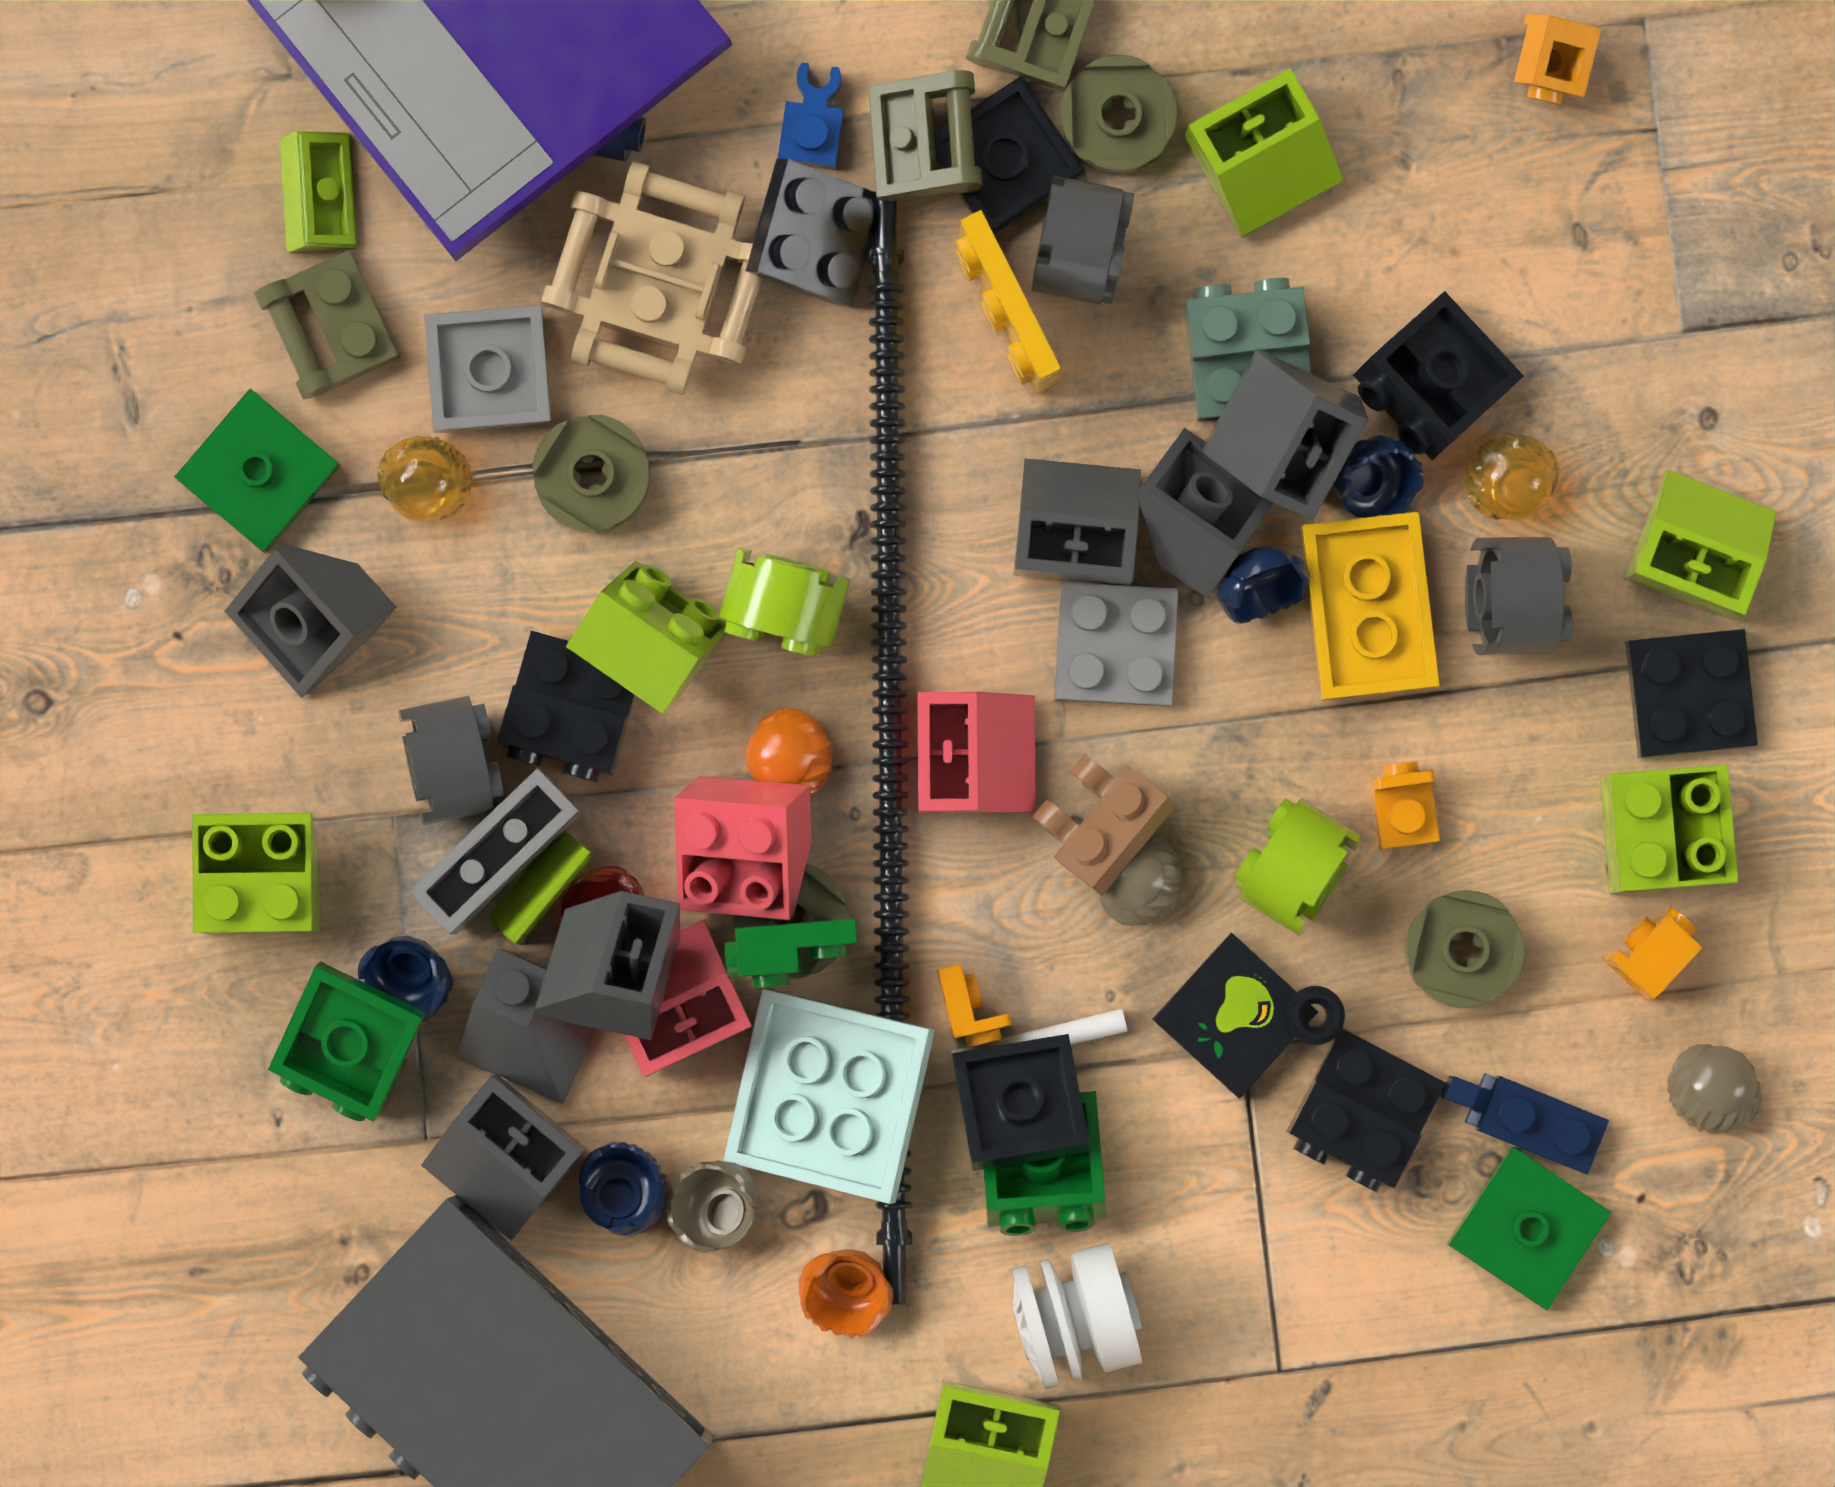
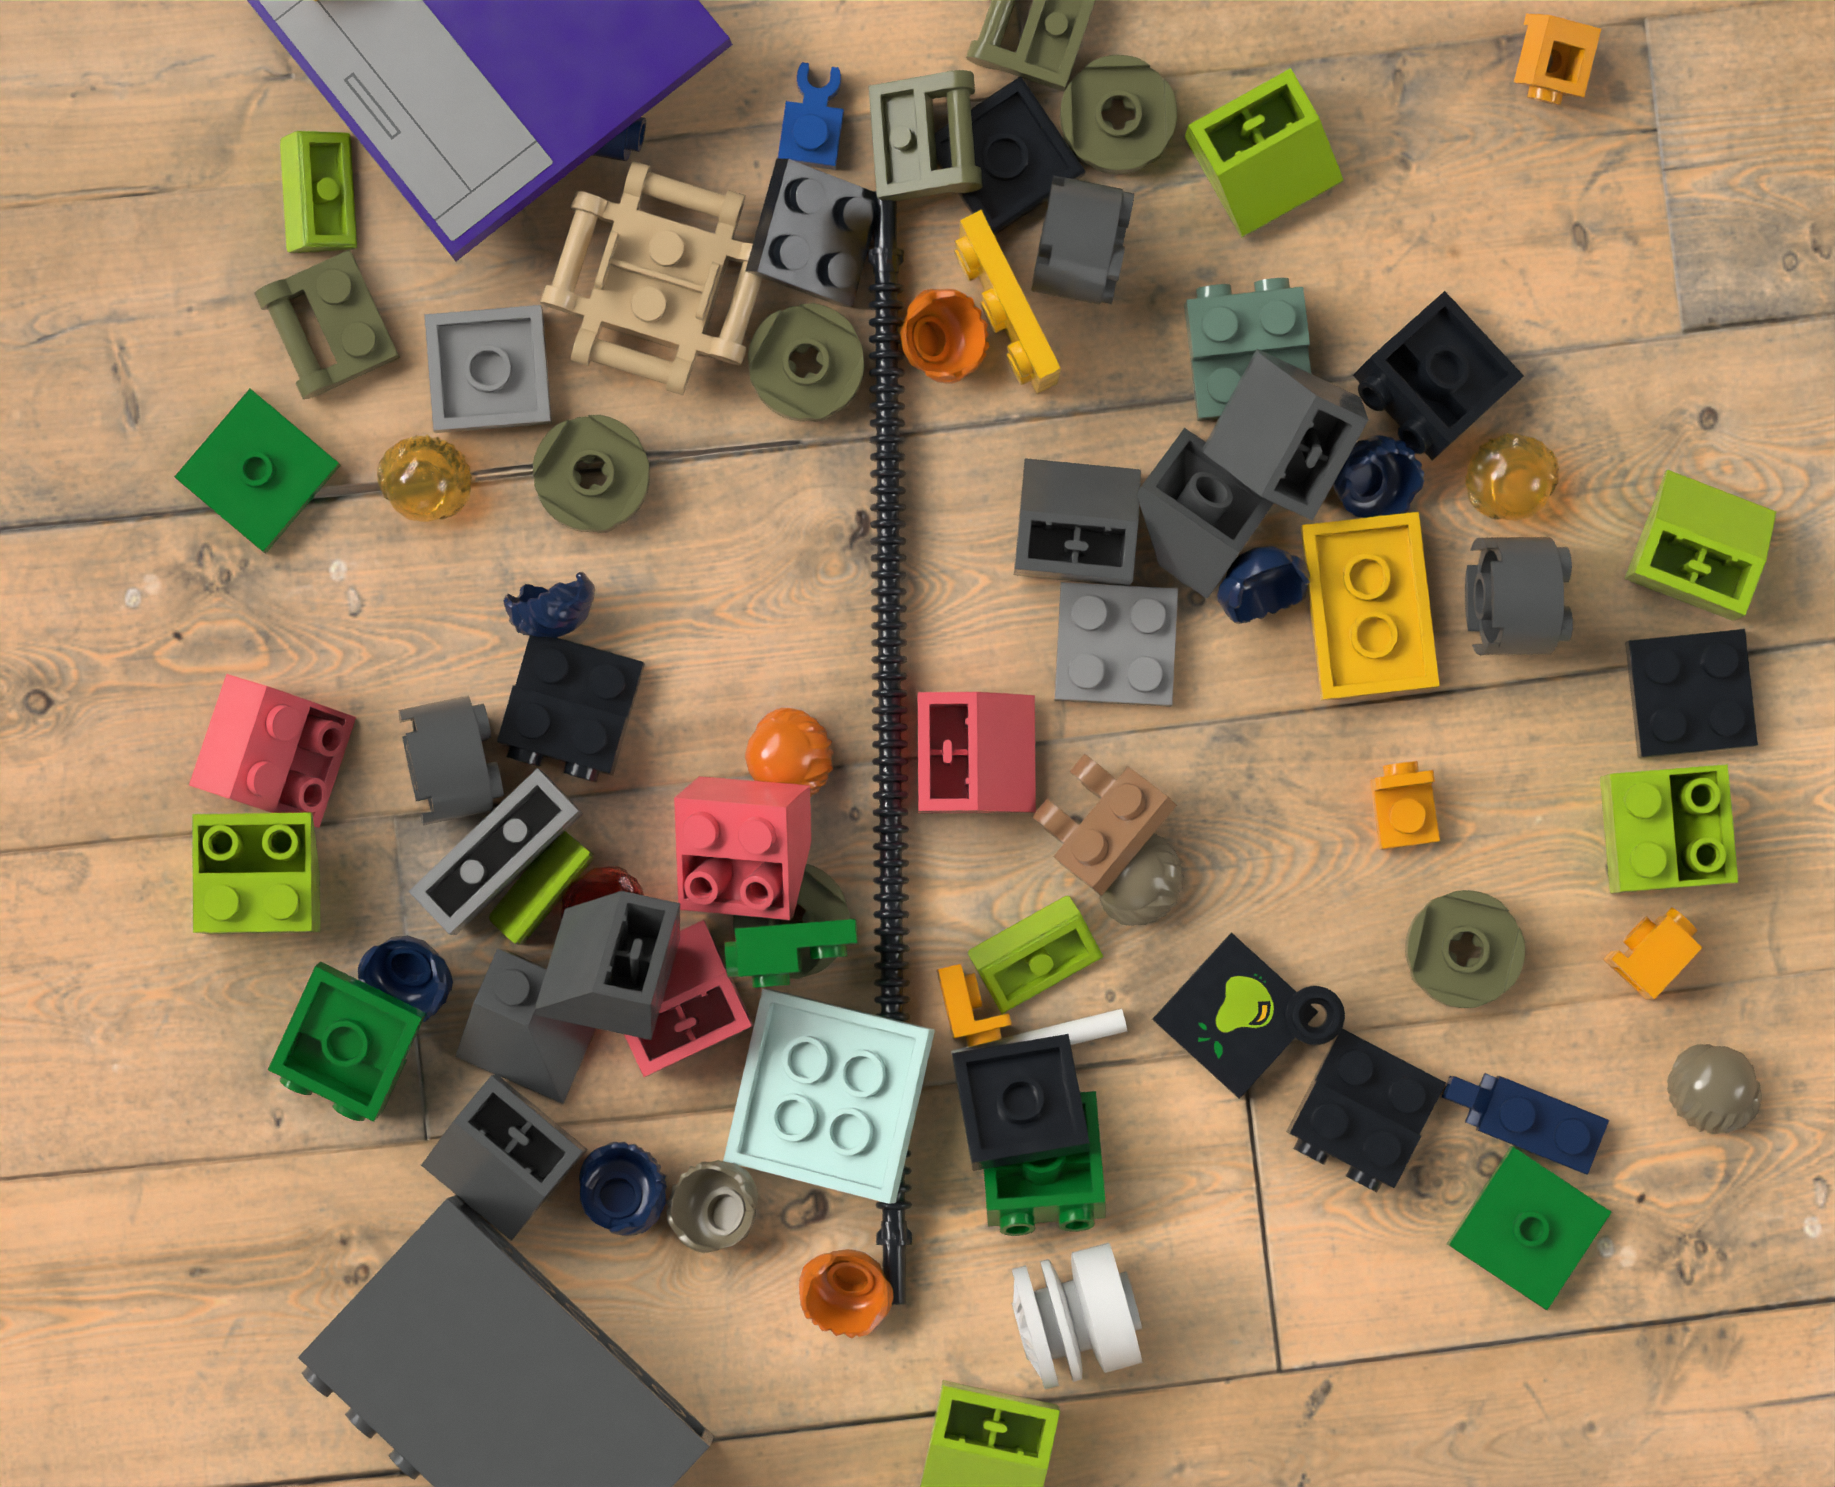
(272, 749): none -> coral slope
(308, 613): dark grey slope -> none
(551, 611): none -> dark blue hair
(648, 635): lime slope -> none
(774, 373): none -> olive plate
(784, 601): lime brick -> none
(944, 335): none -> orange hair
(1035, 954): none -> lime slope
(1296, 865): lime brick -> none

